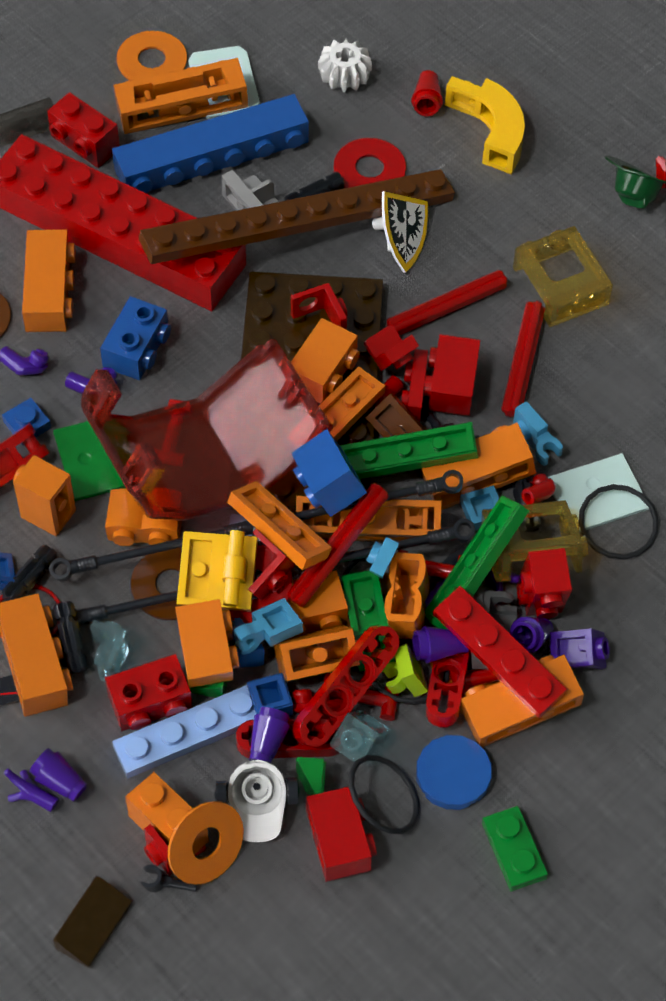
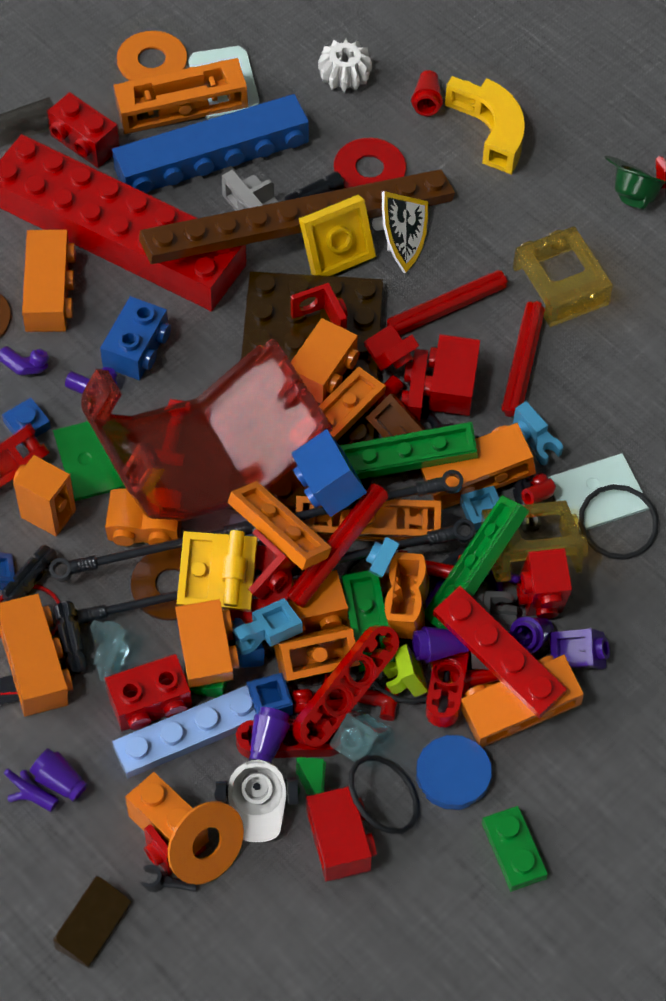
(337, 237): none -> yellow plate

